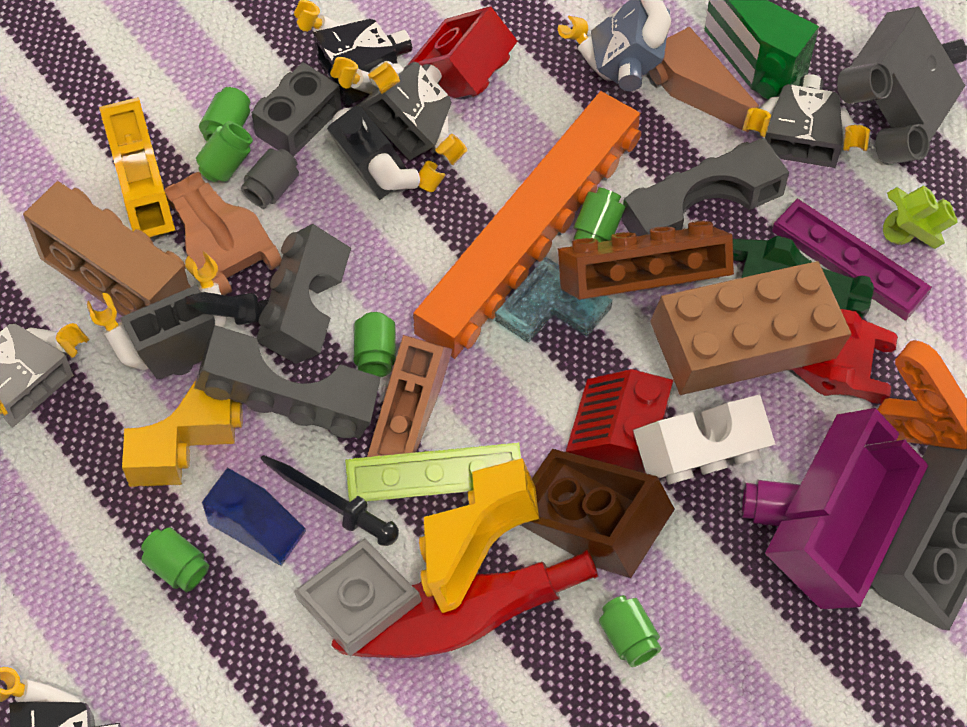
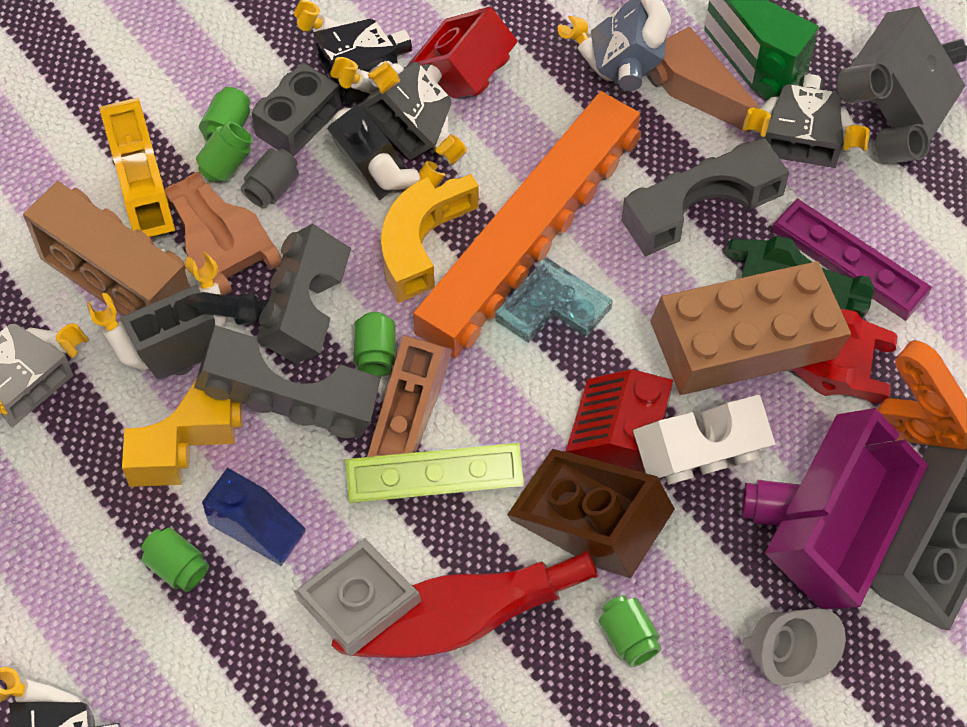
(353, 512): black sword -> none
(408, 223): none -> yellow arch
(461, 537): yellow arch -> none
(599, 215): bright green brick -> none
(645, 261): dark orange brick -> none
(797, 645): none -> light grey piece
(918, 217): lime hips -> none

